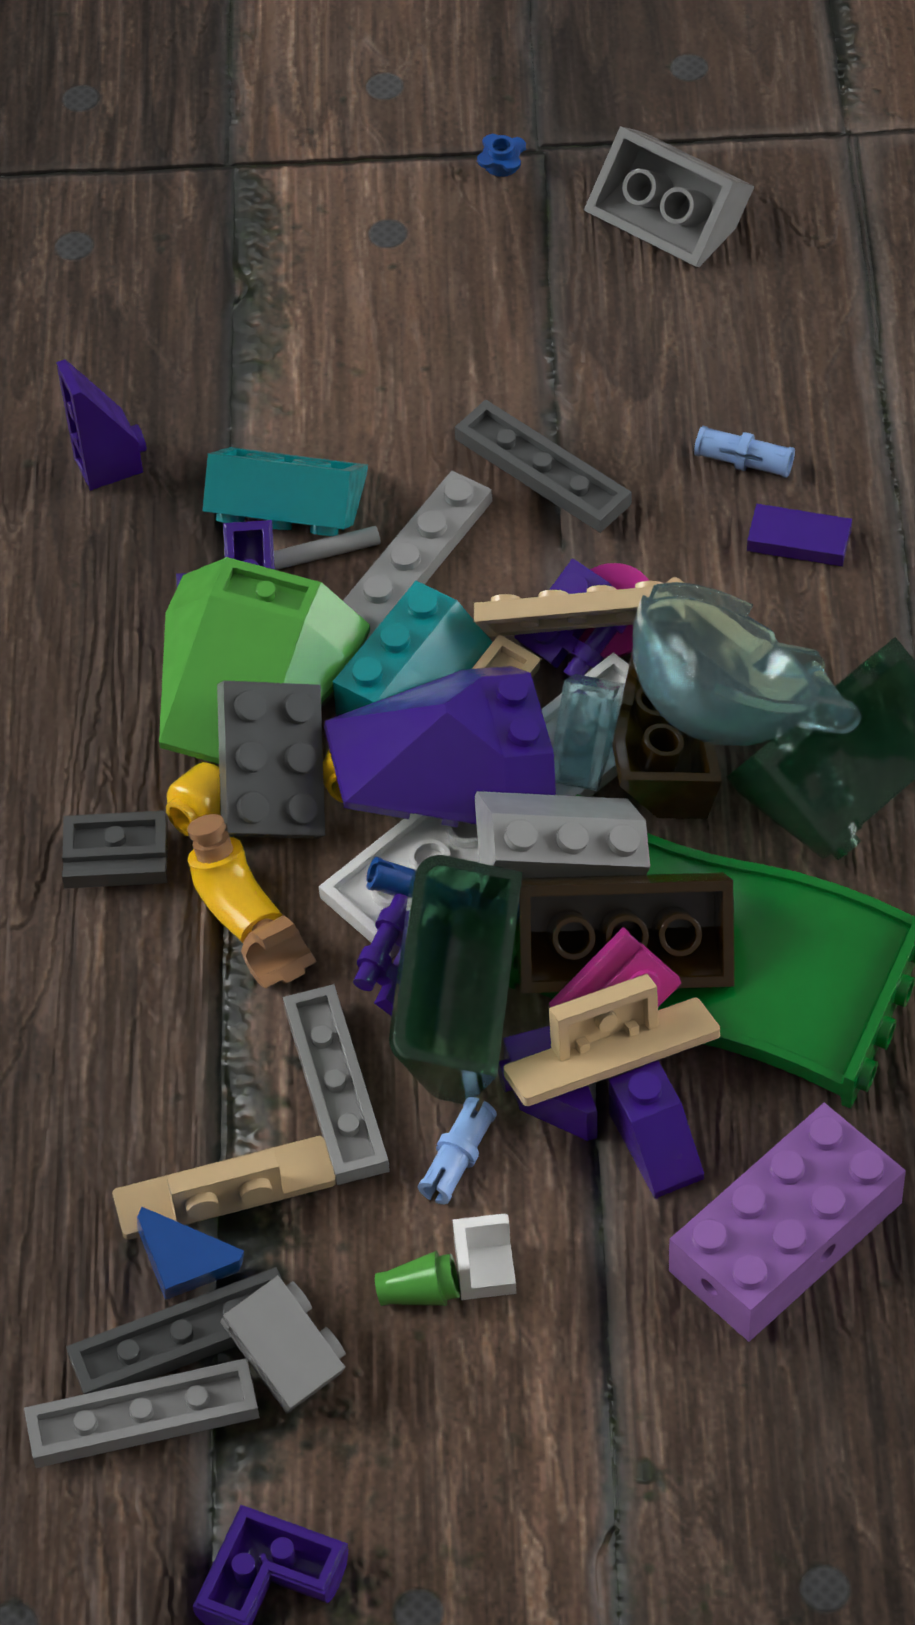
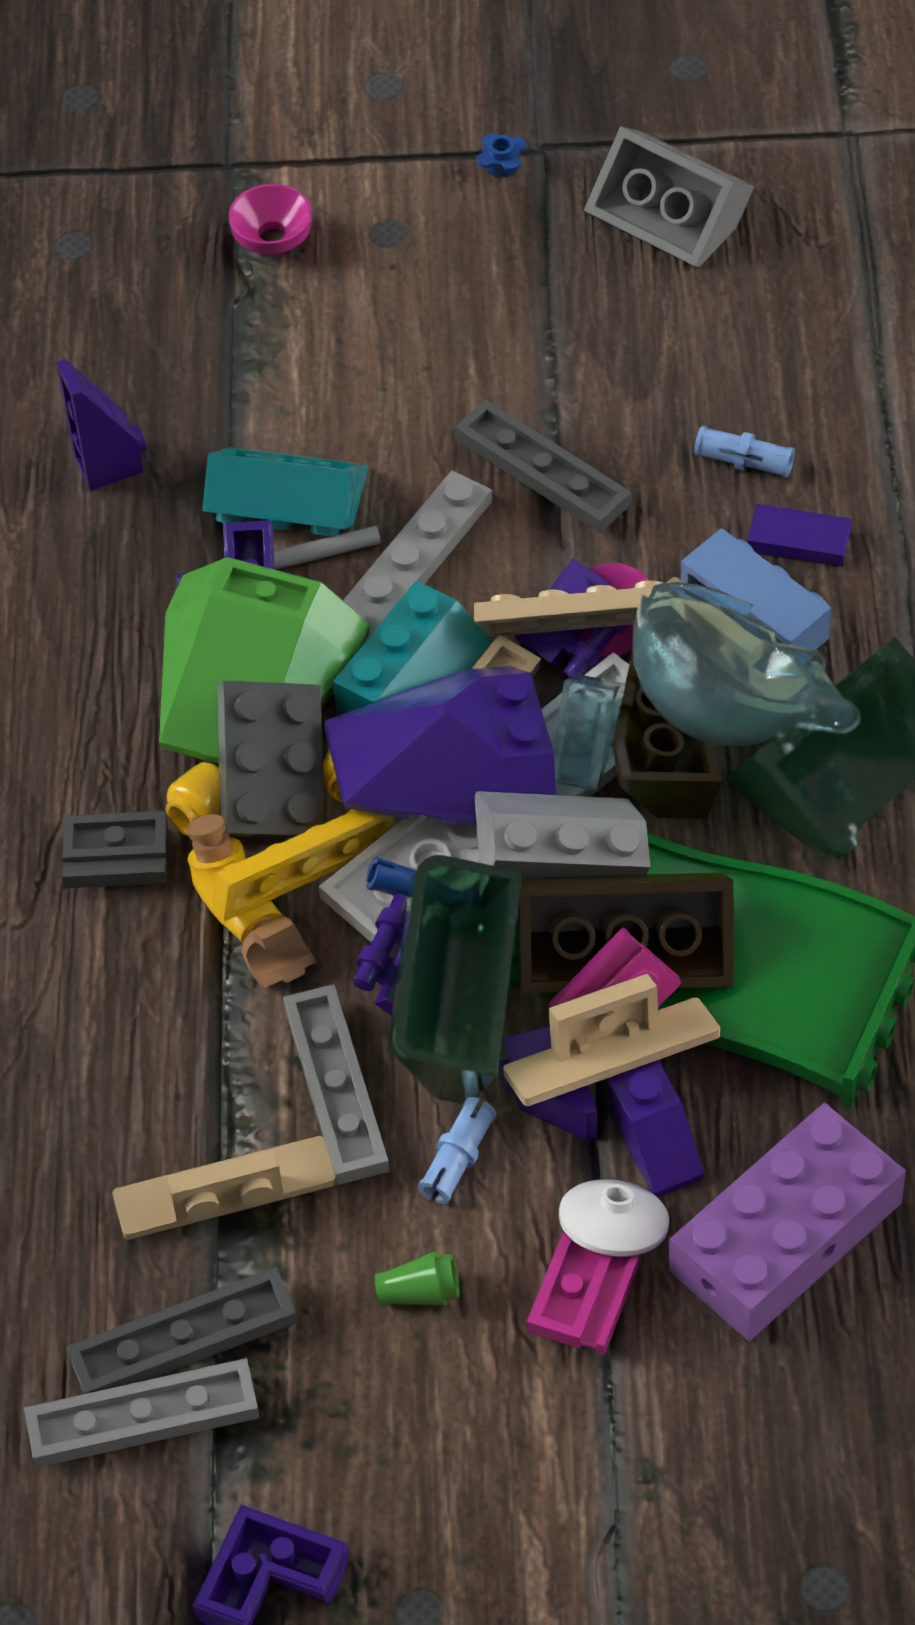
(183, 1255): blue slope -> none
(267, 209): none -> dark pink piece
(284, 1342): light grey brick -> none
(295, 862): none -> yellow plate
(484, 1256): white panel -> none
(582, 1296): none -> dark pink plate
(613, 1217): none -> white dish
(777, 600): none -> medium blue brick

